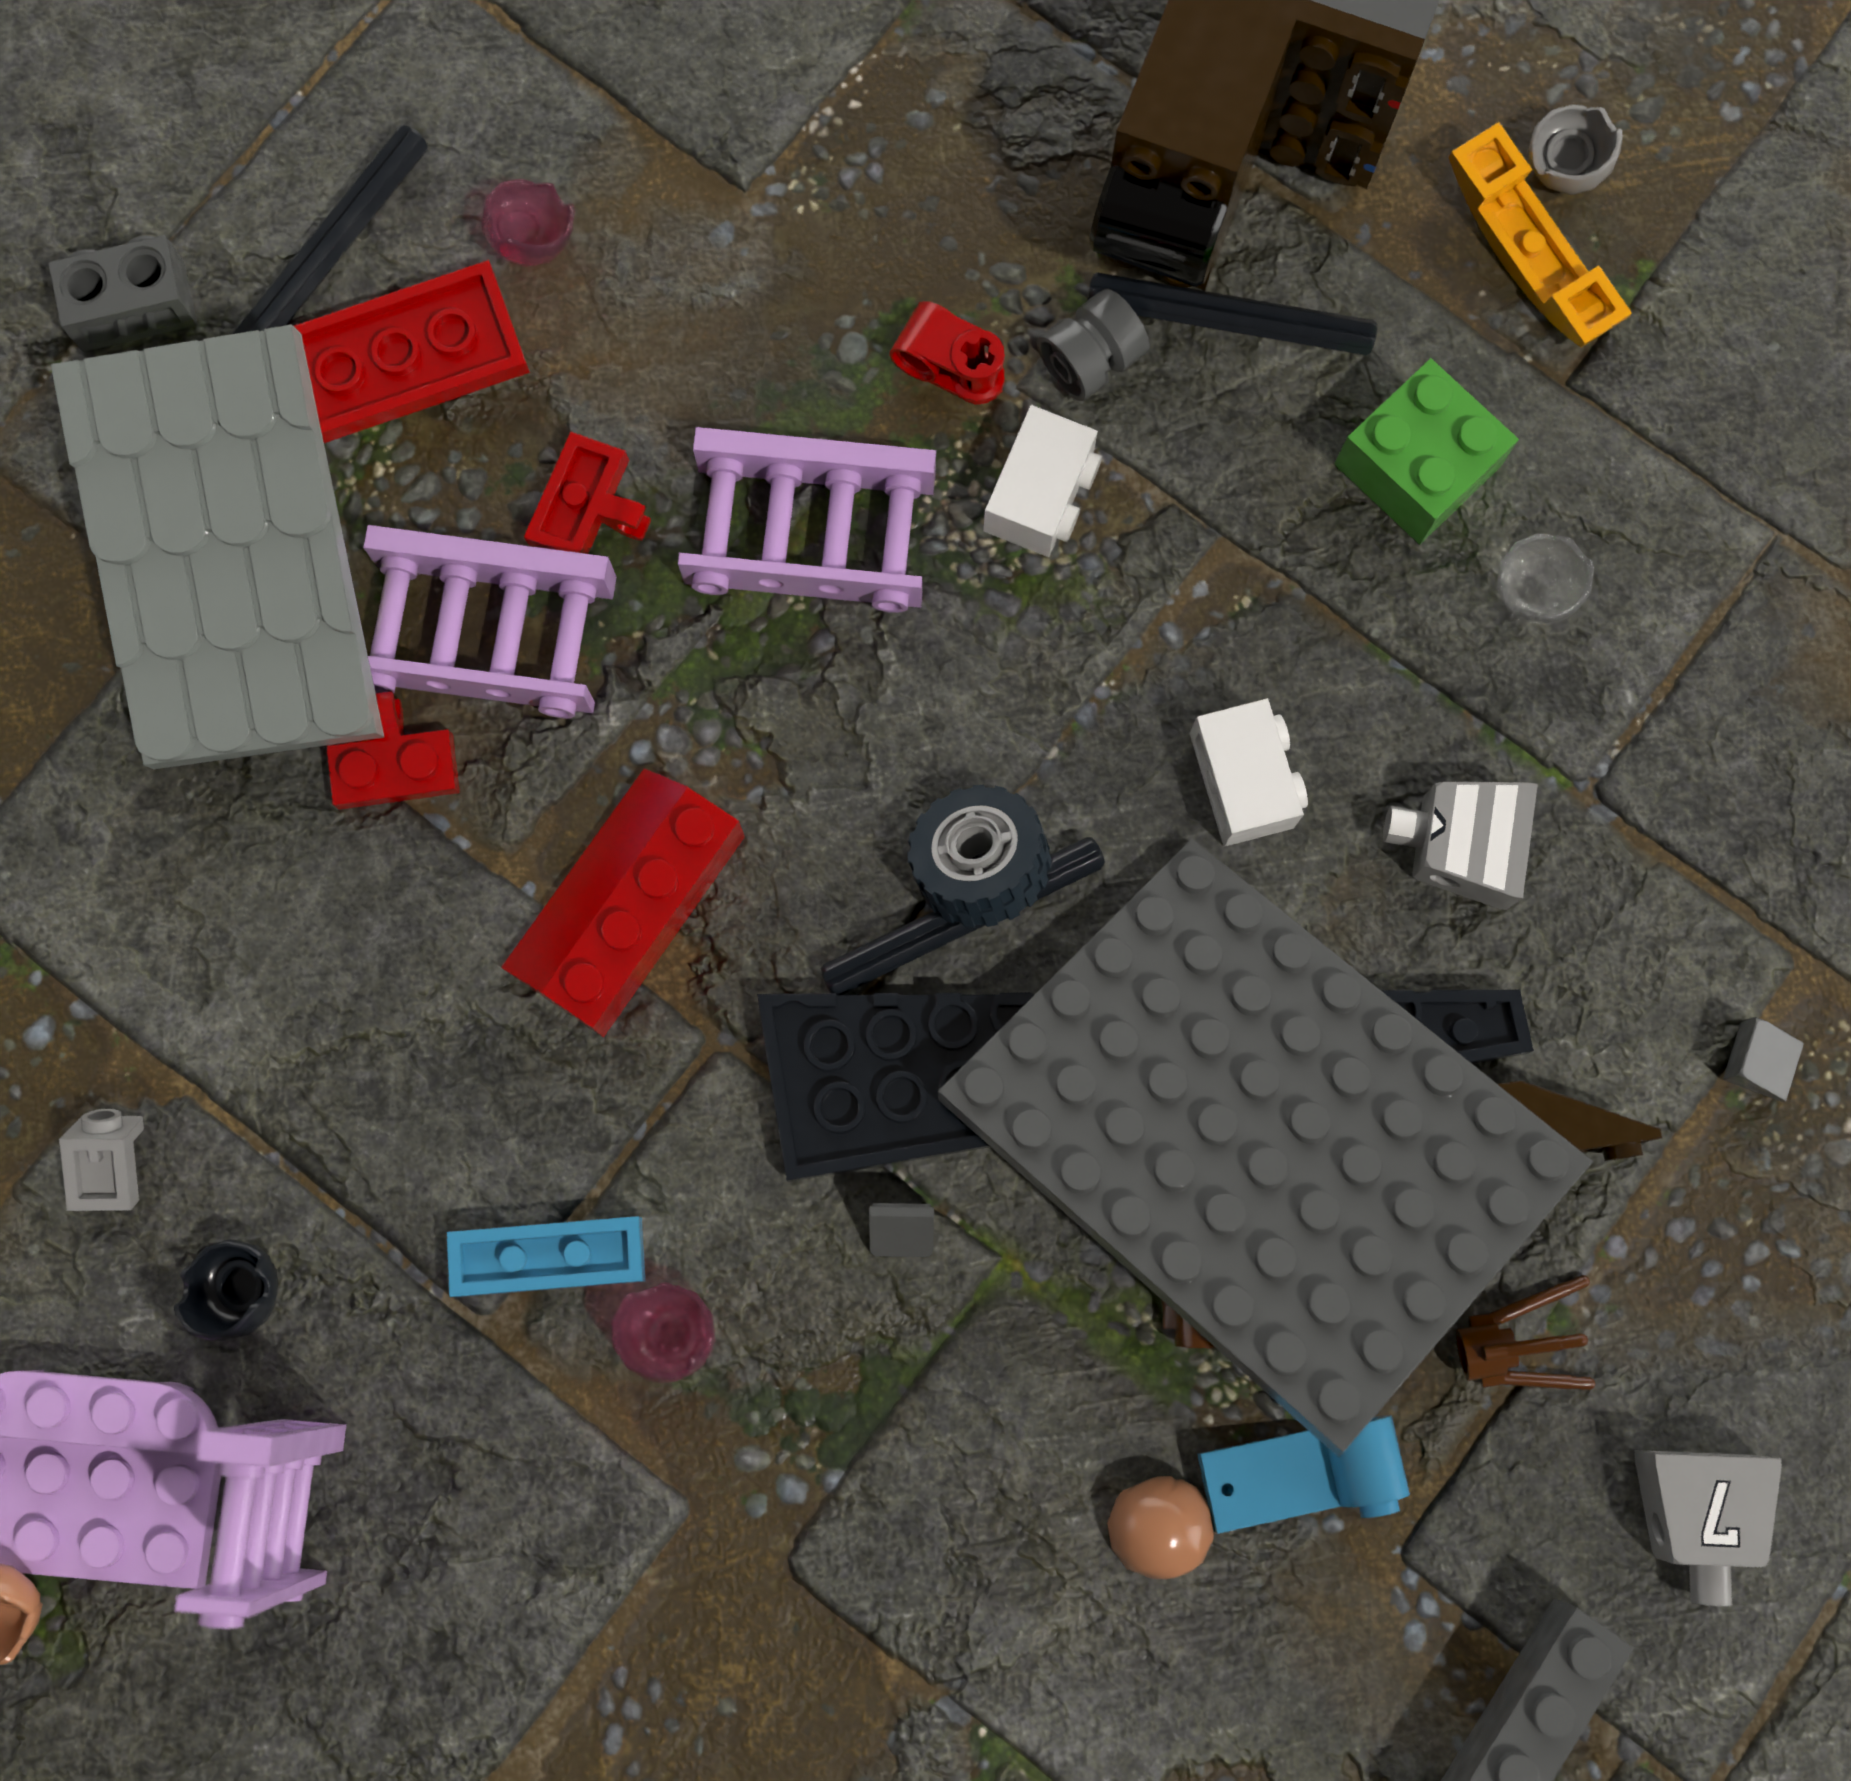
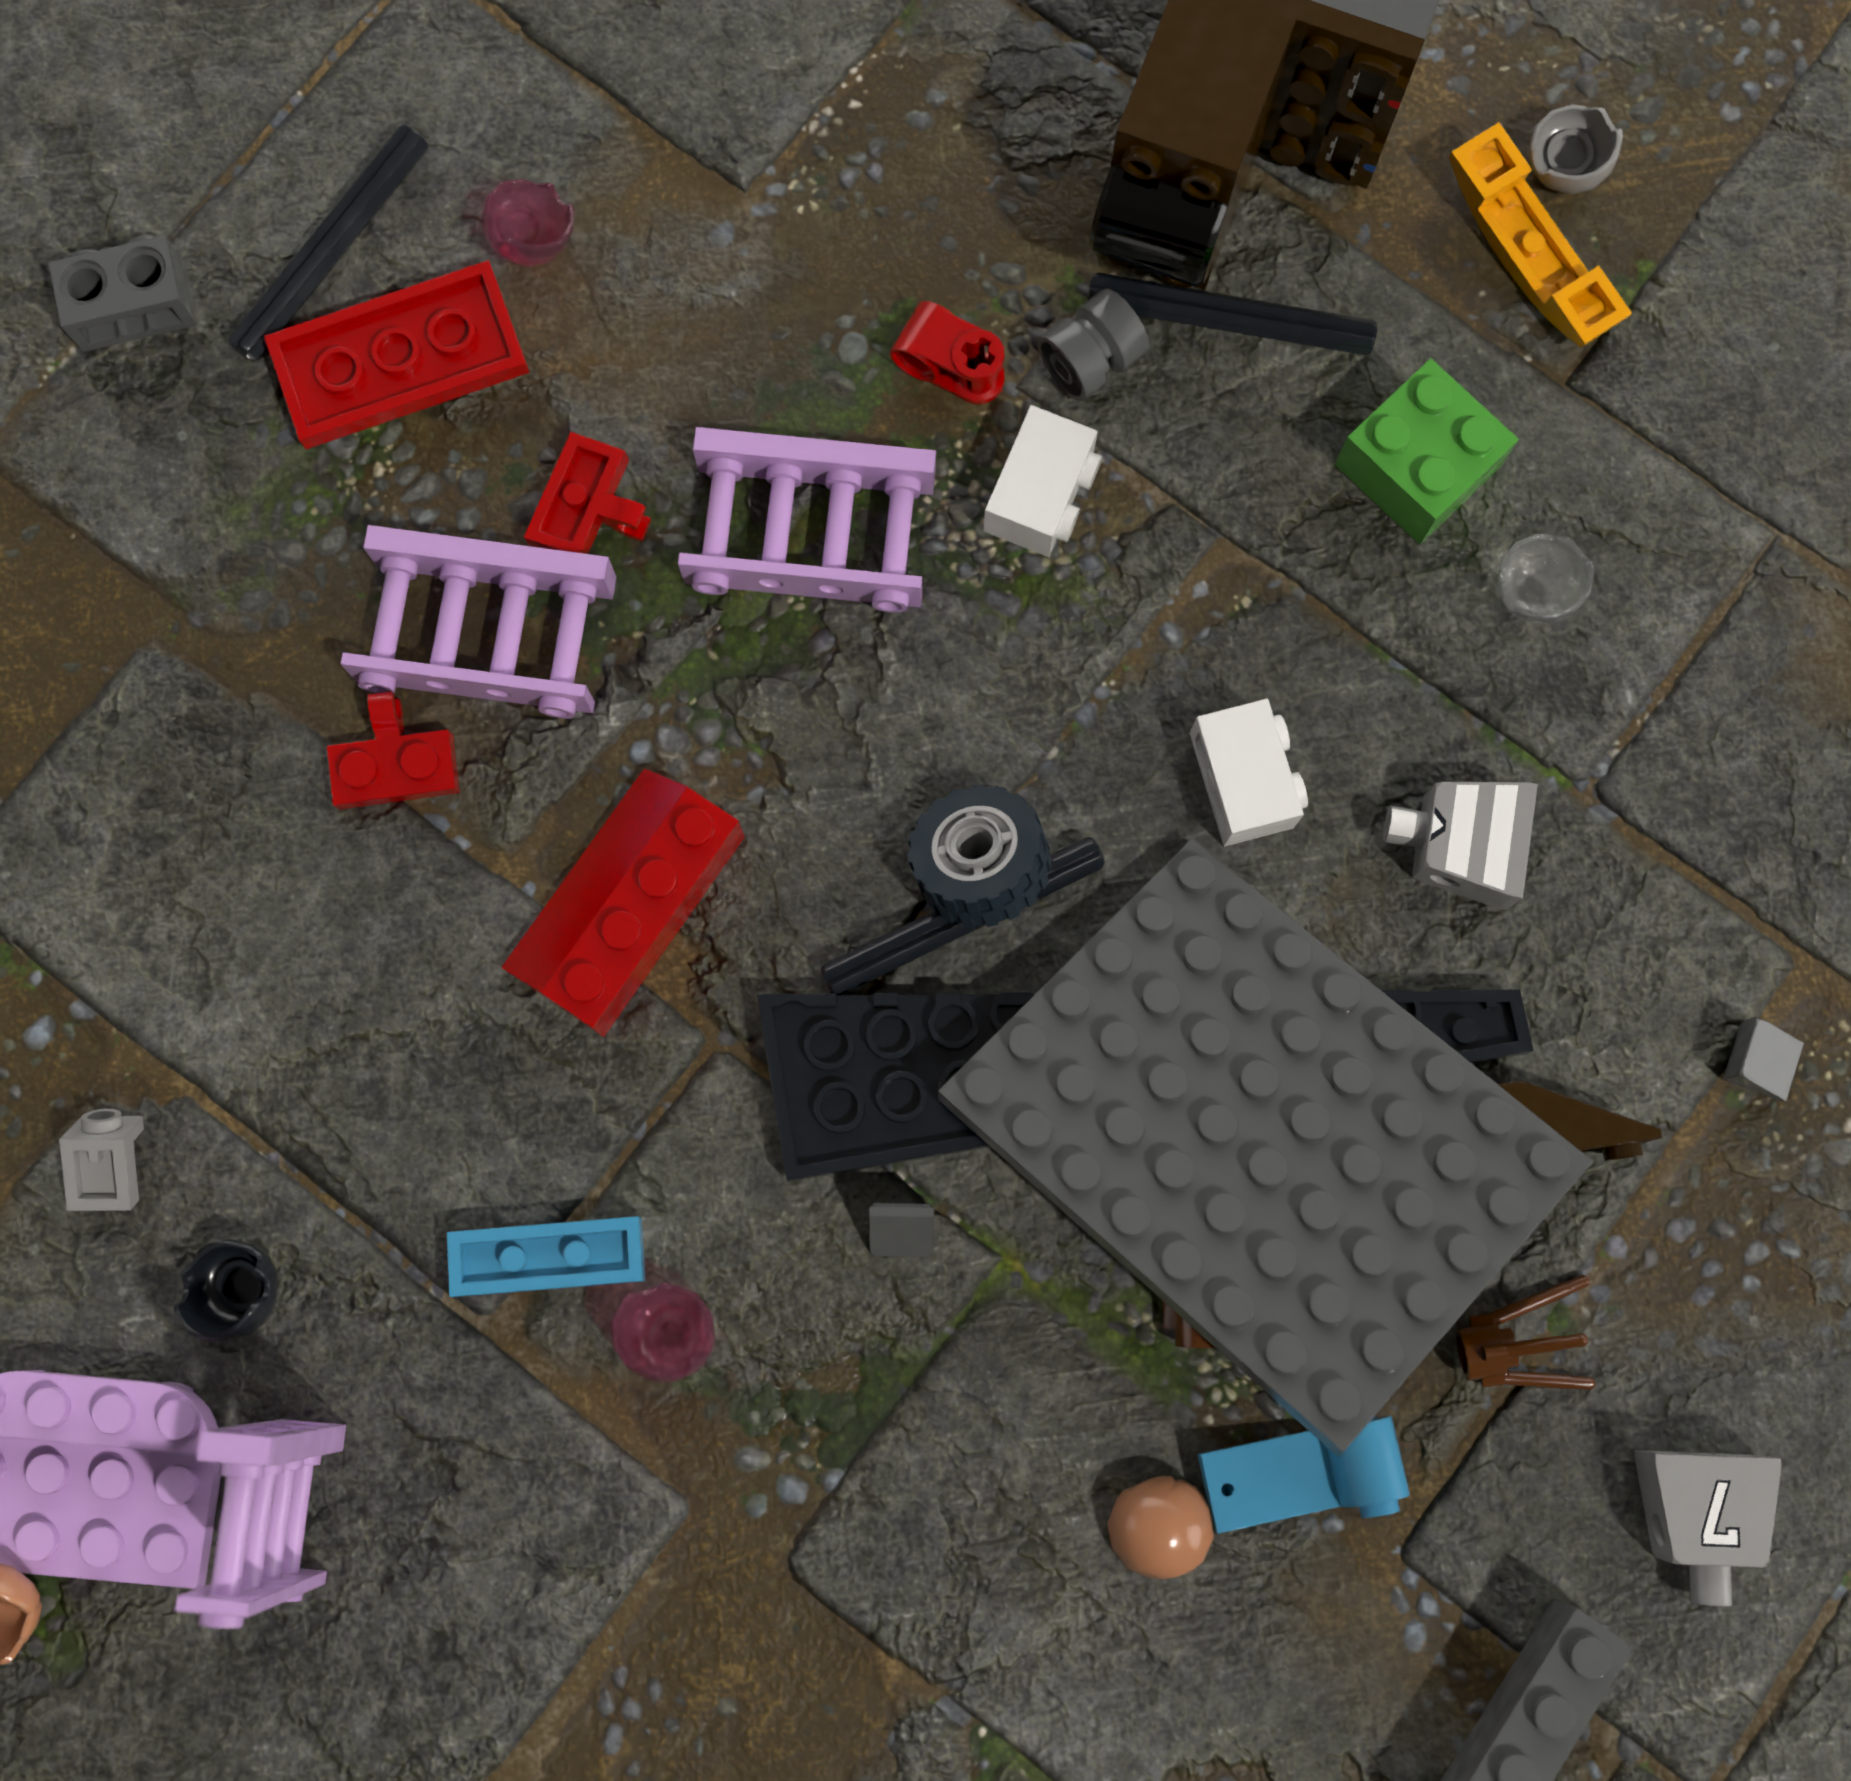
(218, 547): light grey piece -> none

